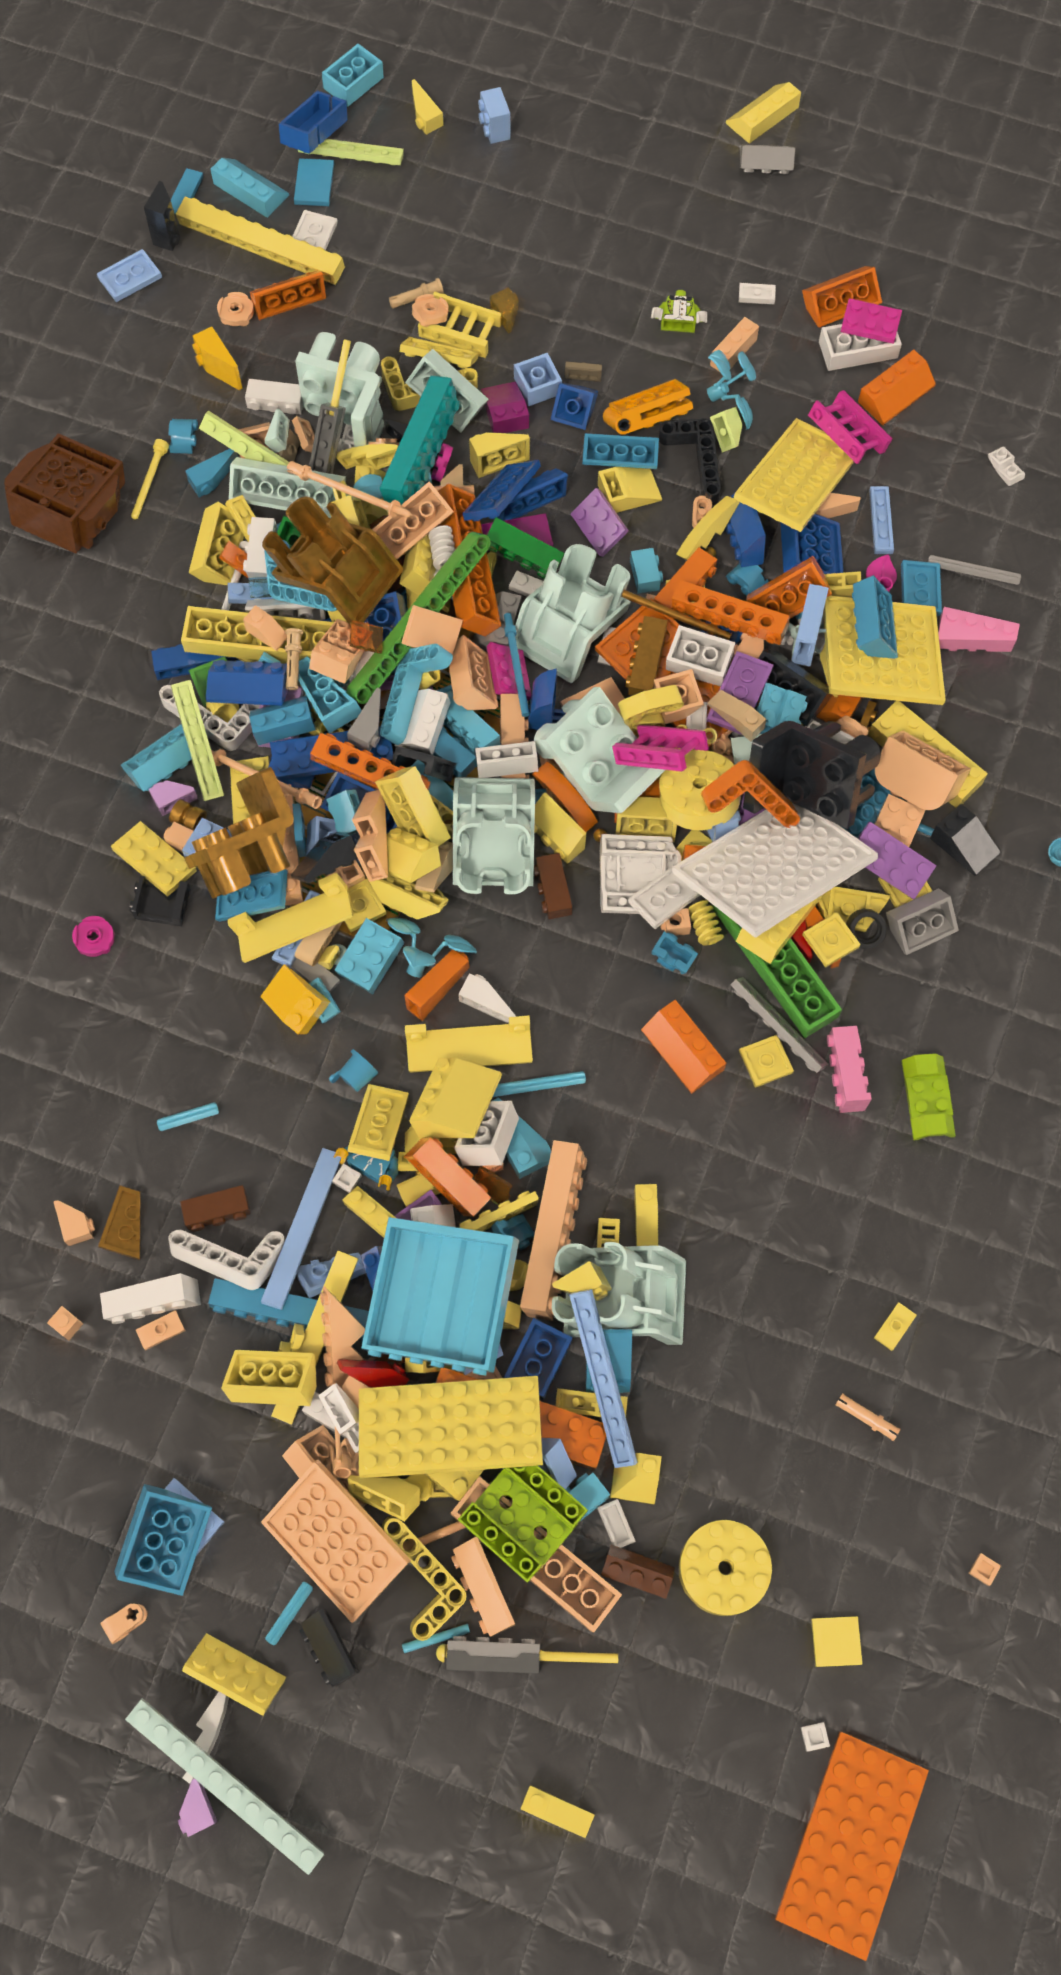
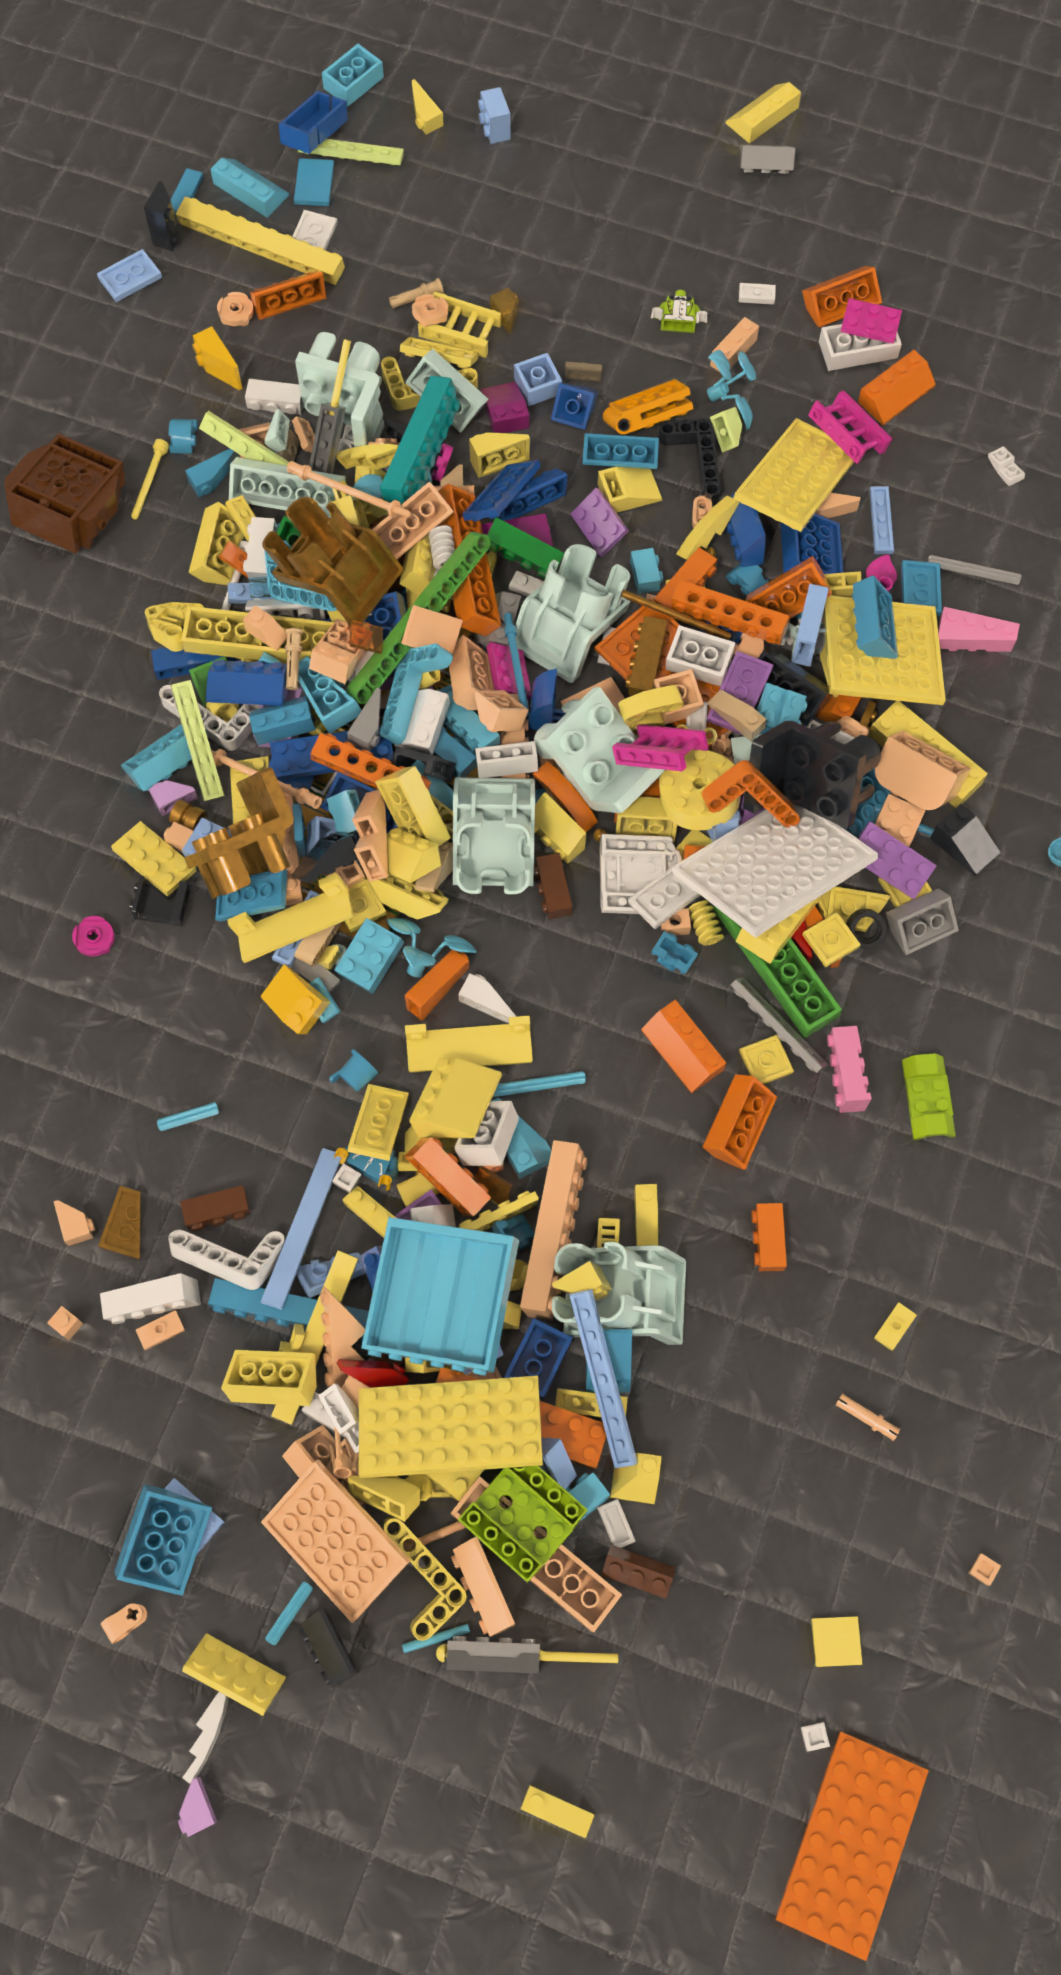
(165, 623): none -> light yellow connector
(225, 1786): light aqua brick -> none
(500, 710): none -> light nougat slope
(740, 1121): none -> orange slope
(748, 1561): light yellow brick -> none
(769, 1237): none -> orange brick

